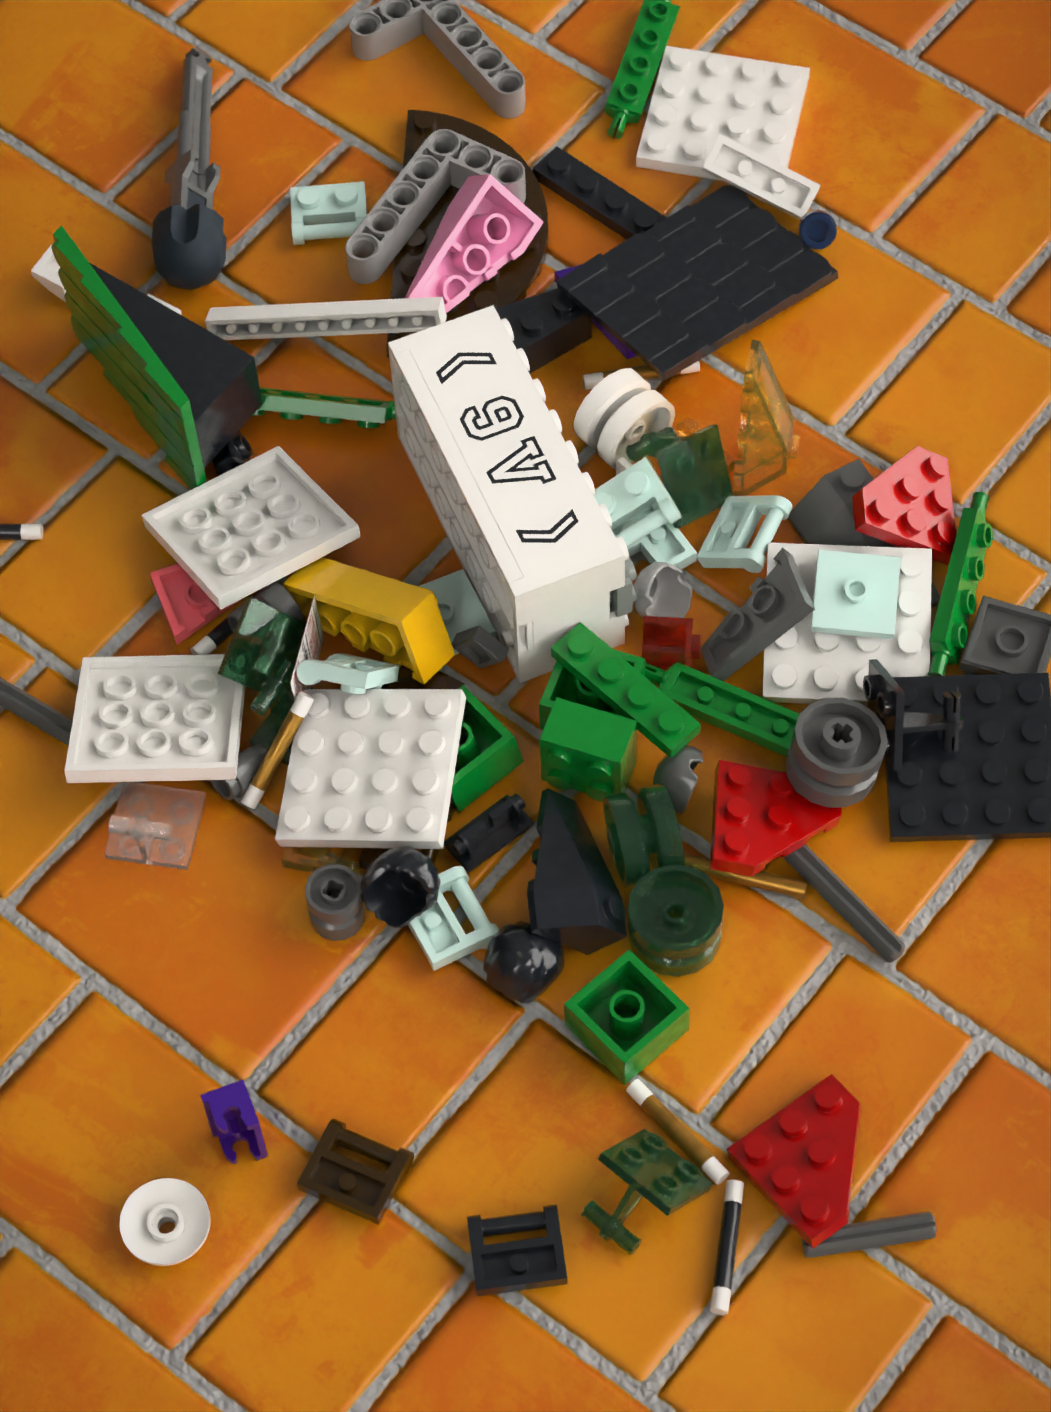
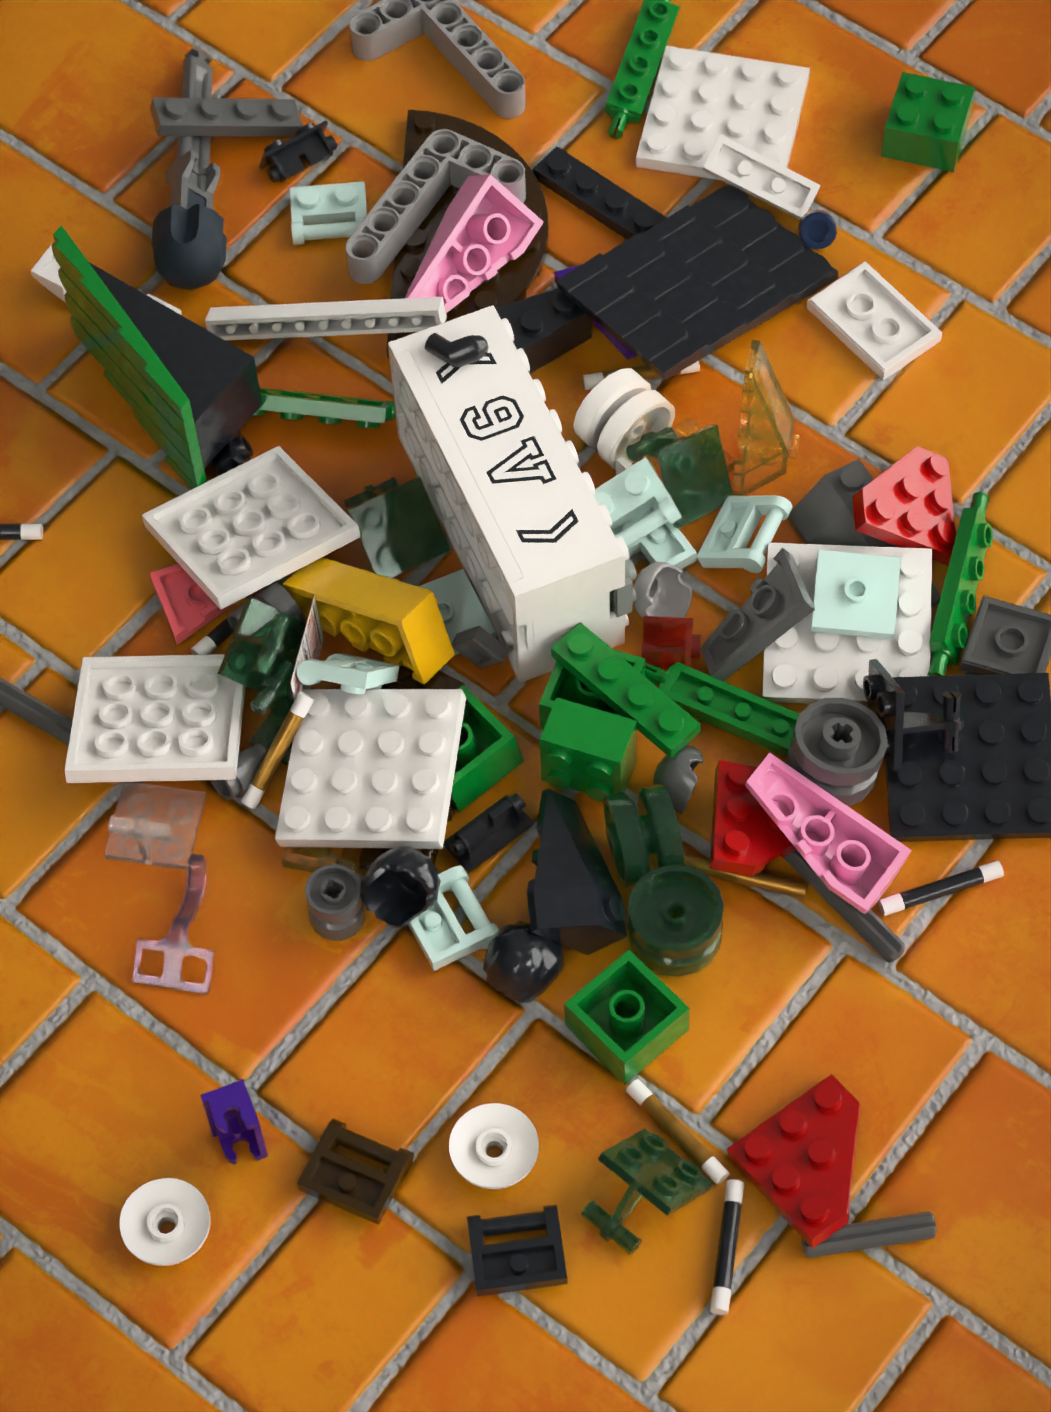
(176, 943): none -> piece
(225, 117): none -> dark grey plate
(308, 142): none -> black hinge
(397, 526): none -> clear green plate
(458, 352): none -> black arm
(493, 1127): none -> white dish
(837, 842): none -> bright pink wedge
(874, 320): none -> white tile
(928, 121): none -> green brick
(941, 888): none -> black bar

